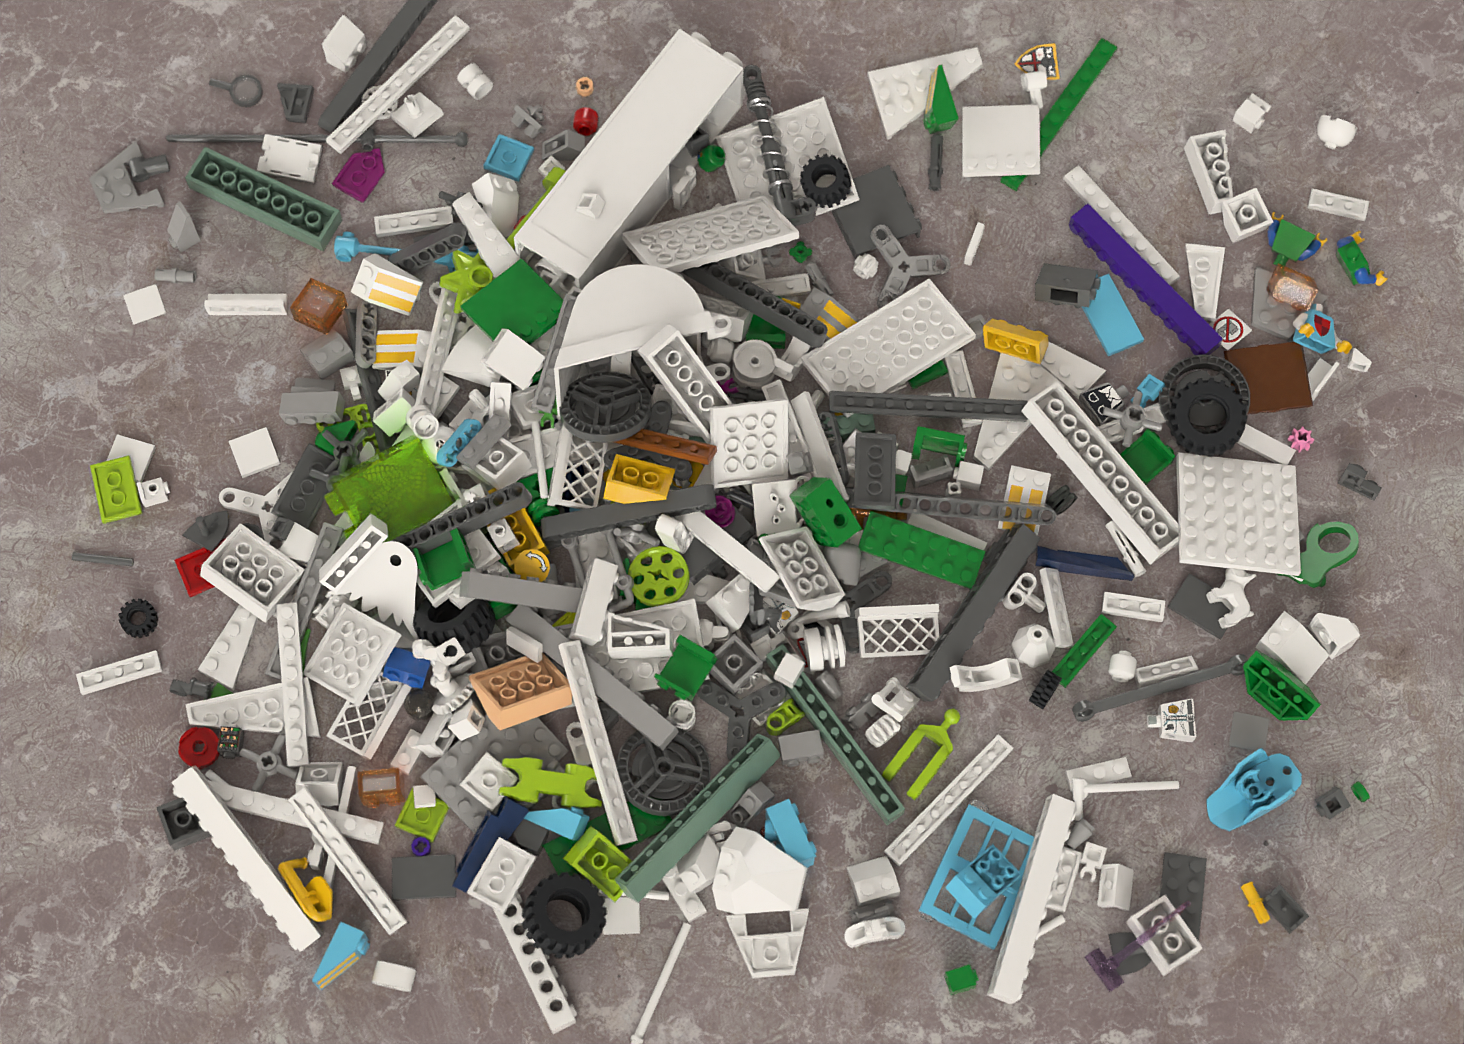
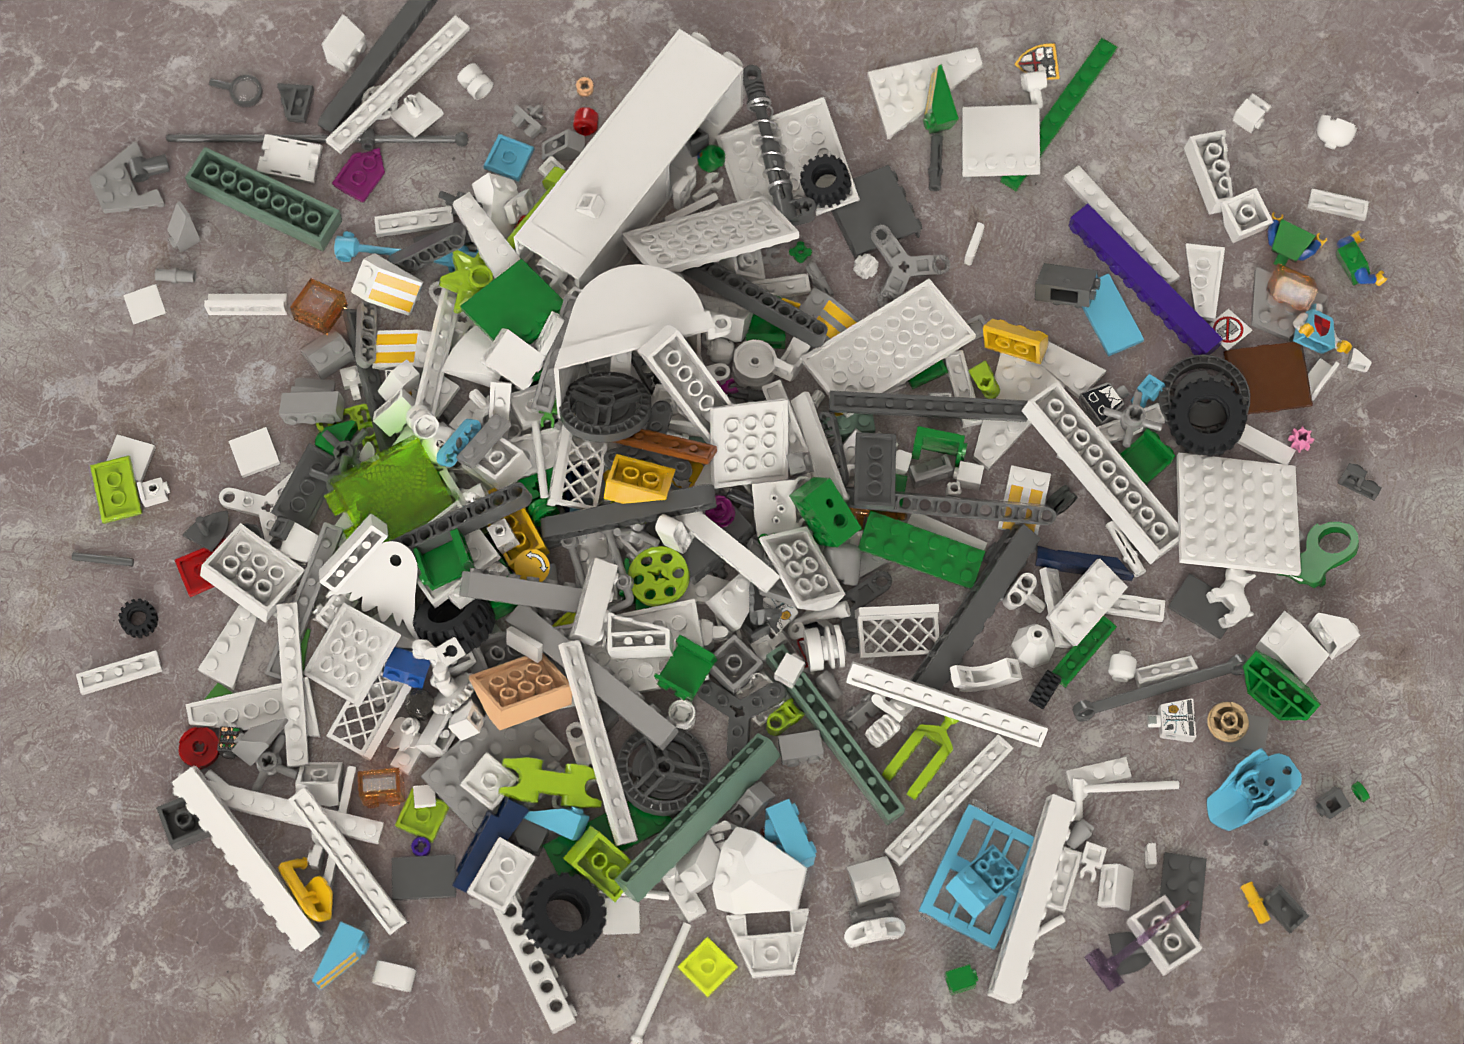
(193, 687): dark grey connector -> none
(256, 740): none -> light grey slope
(404, 732): none -> white plate
(519, 206): none -> white slope
(549, 333): none -> white tile
(691, 208): none -> white tile
(707, 967): none -> neon yellow tile
(709, 186): none -> white bar
(947, 704): none -> white plate
(985, 380): none -> lime piece
(1086, 602): none -> white plate
(1150, 856): none -> white tile
(1228, 721): none -> tan cone

